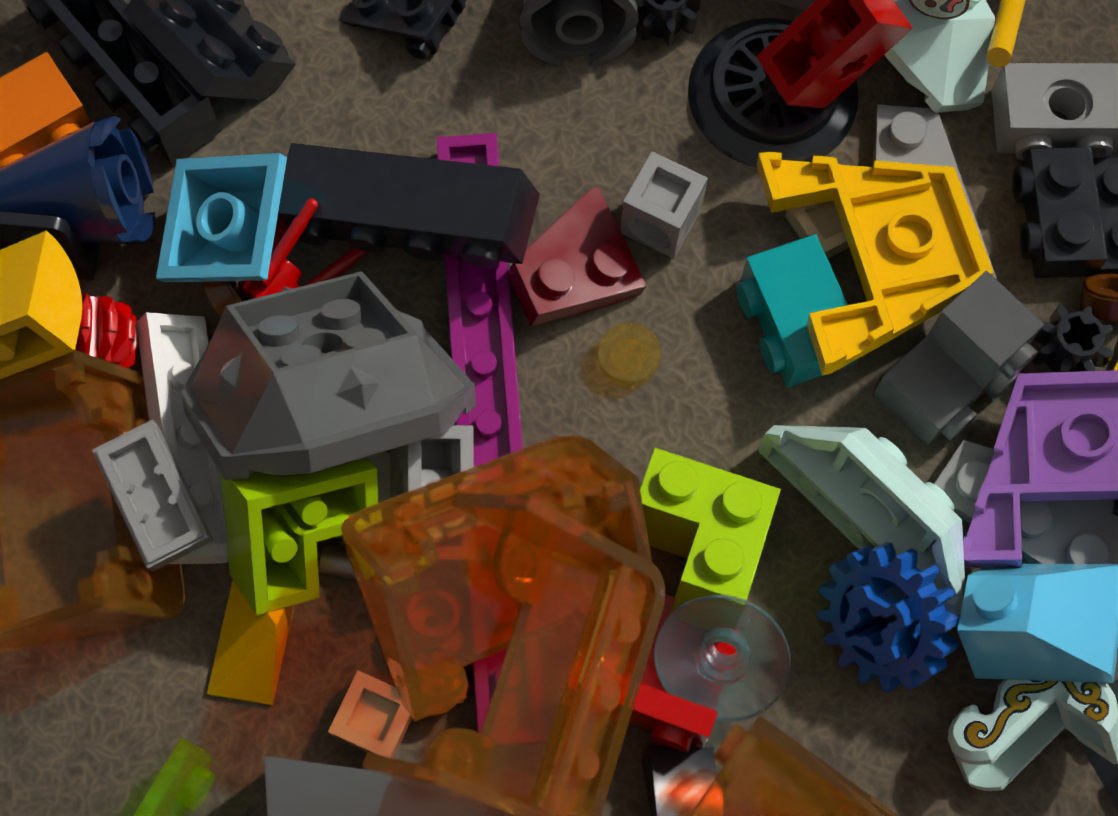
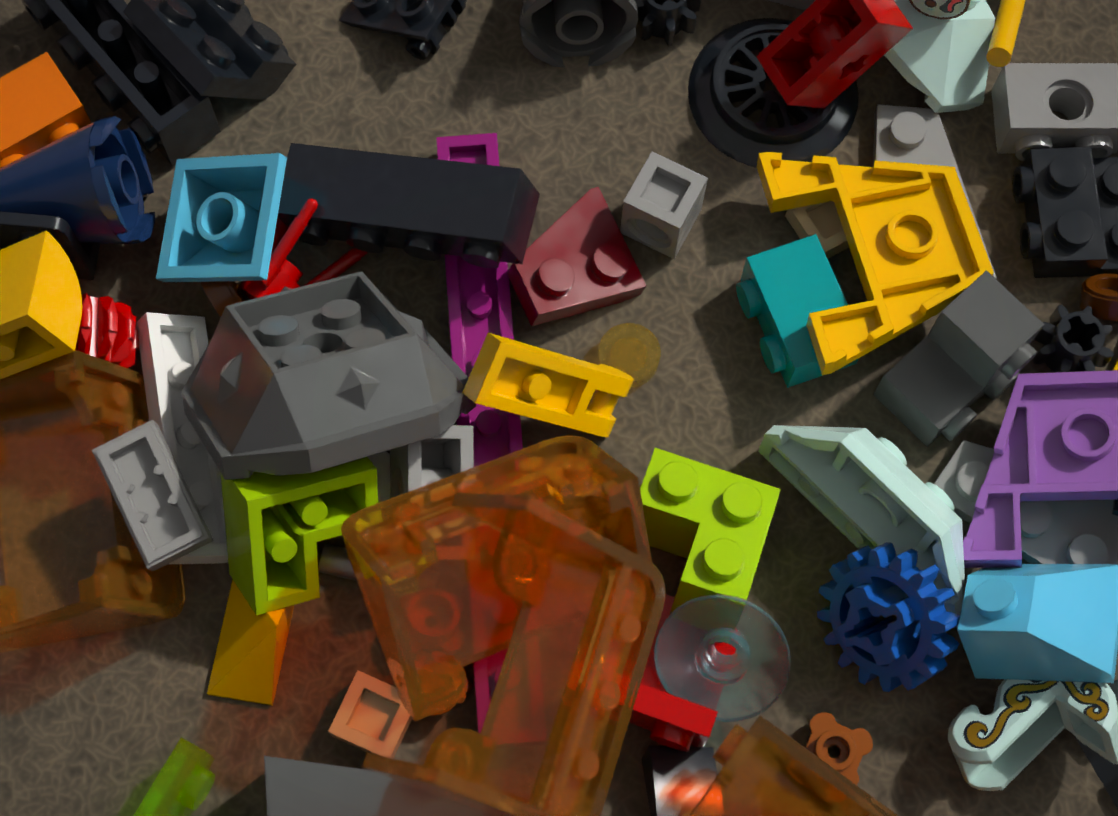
(546, 385): none -> yellow plate
(851, 743): none -> dark orange plate

